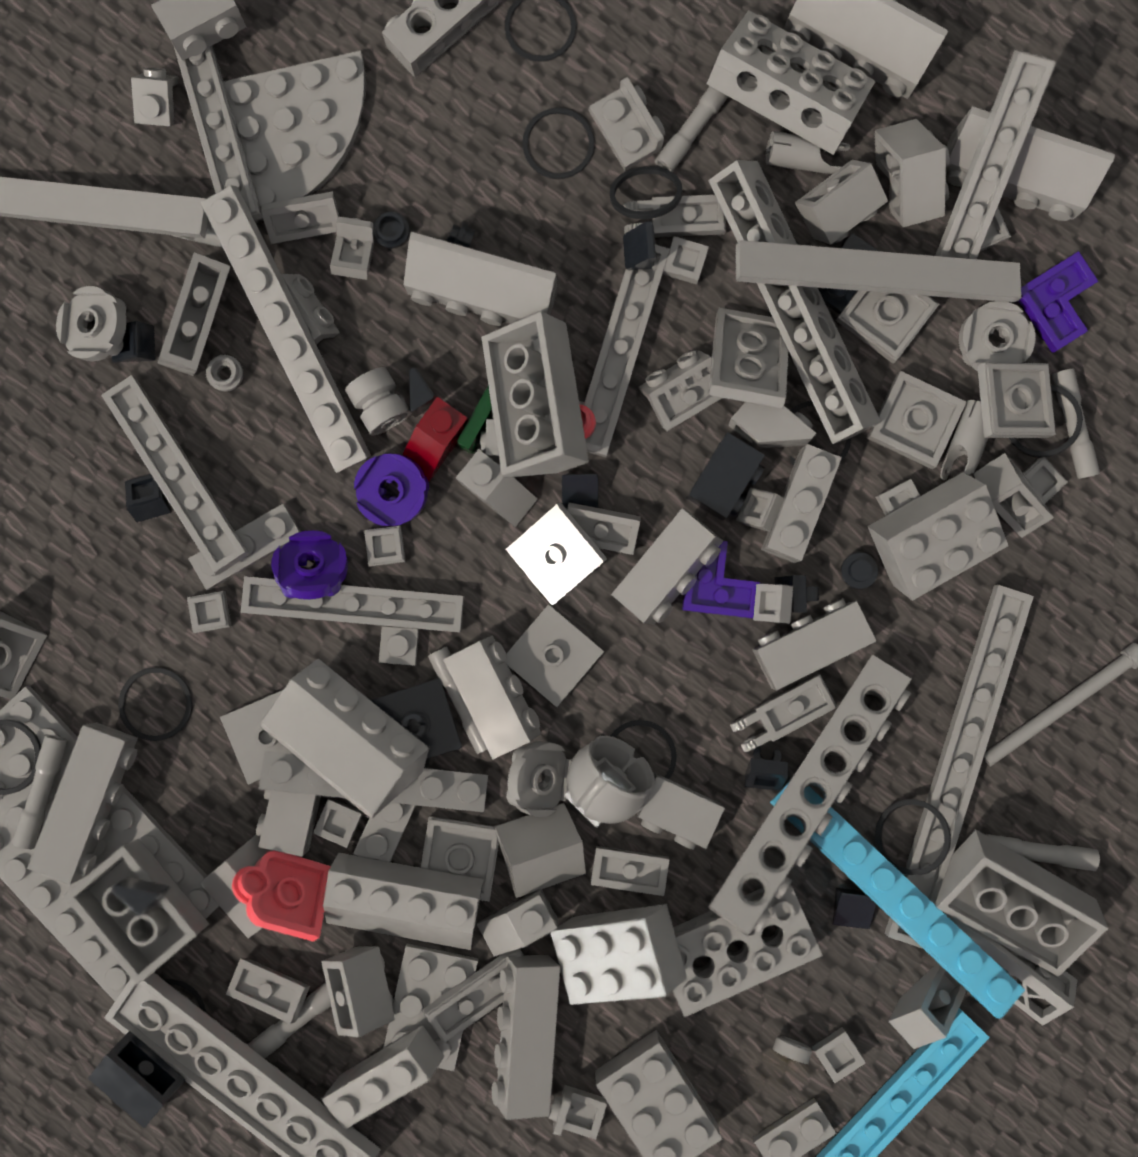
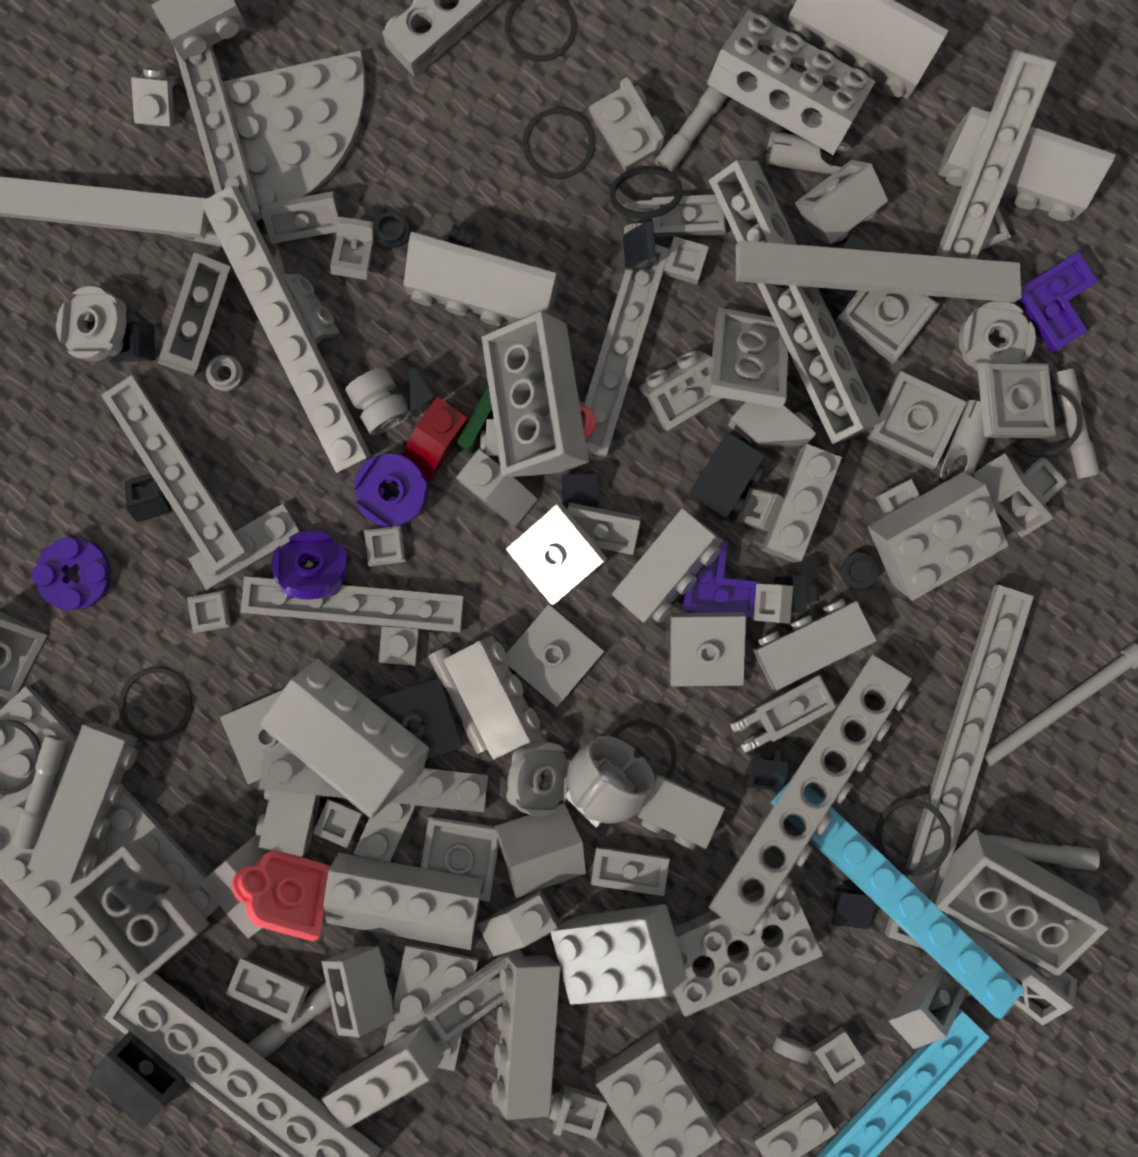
(51, 574): none -> dark purple plate
(707, 649): none -> light grey plate
(915, 170): light grey brick -> none

